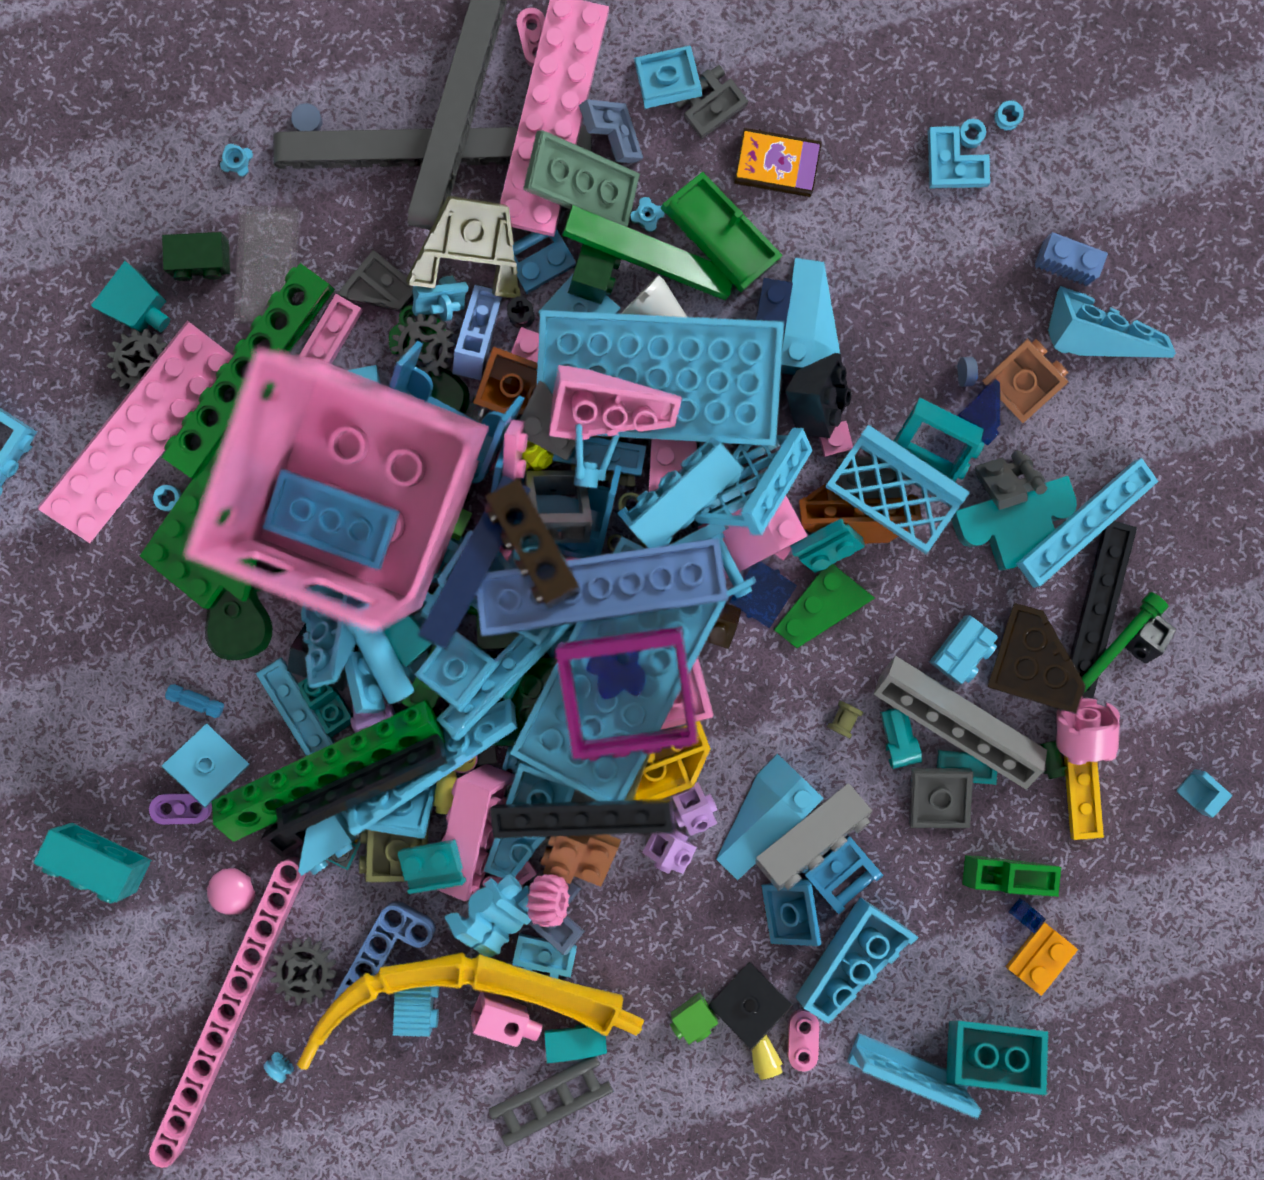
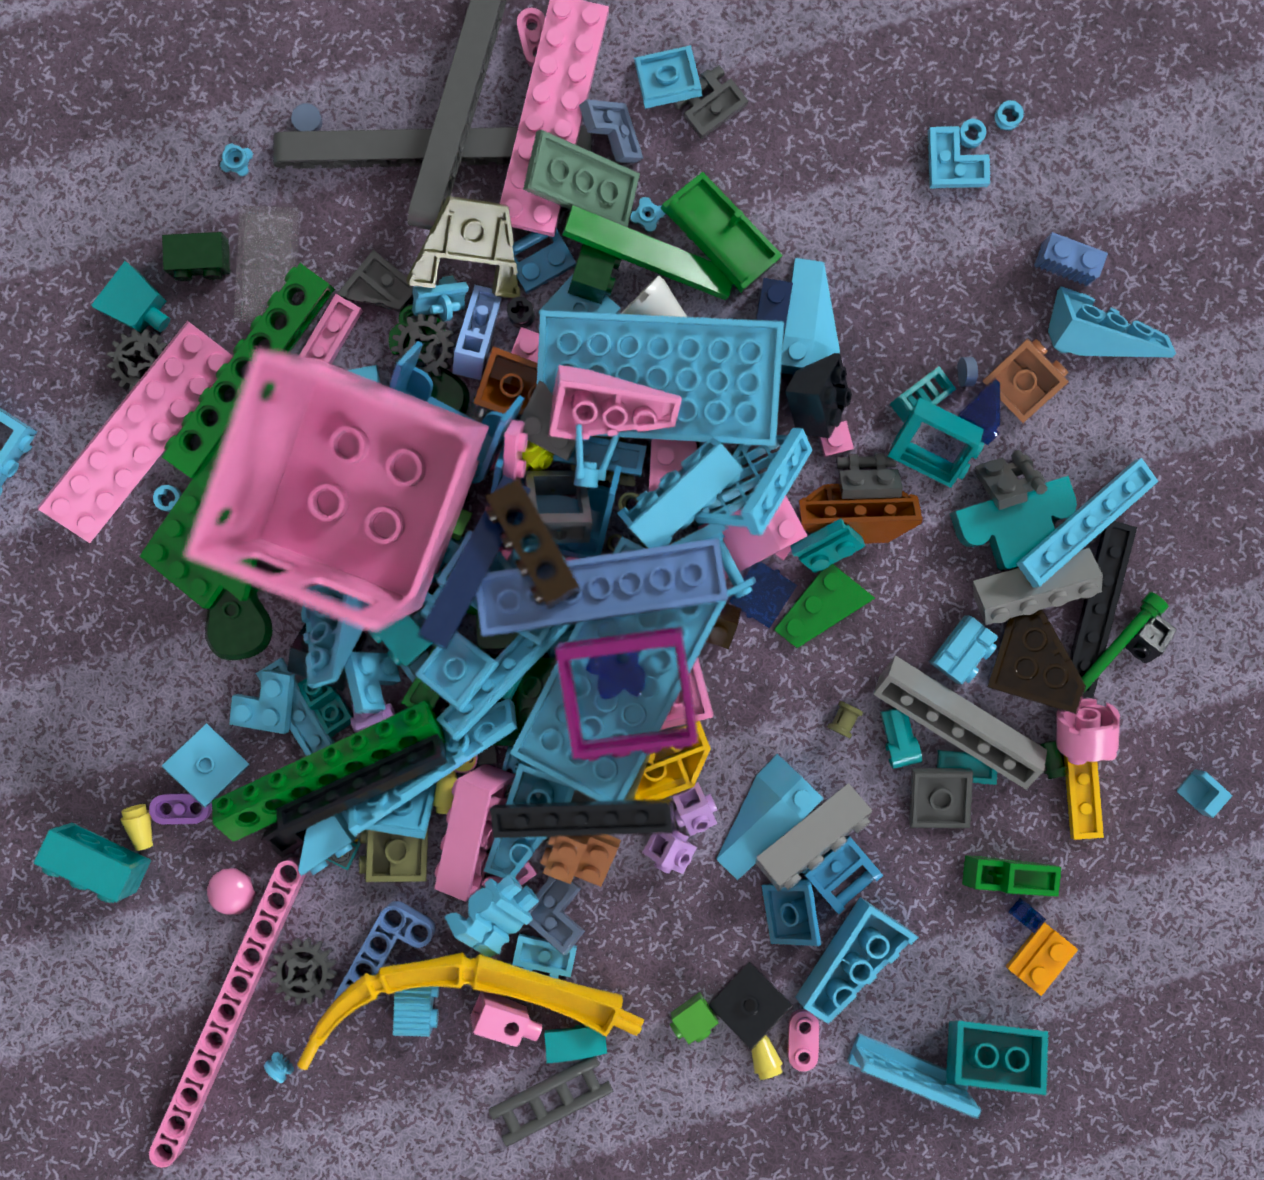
(138, 826): none -> light yellow cone
(194, 701): dark azure axle -> none
(271, 710): none -> medium azure plate
(331, 519): dark azure plate -> none
(382, 660): medium azure piece -> none
(431, 866): teal plate -> none
(548, 900): bright pink gear -> none
(777, 162): piece -> none
(905, 402): none -> teal slope
(911, 468): medium azure fence -> none
(1012, 595): none -> light grey brick

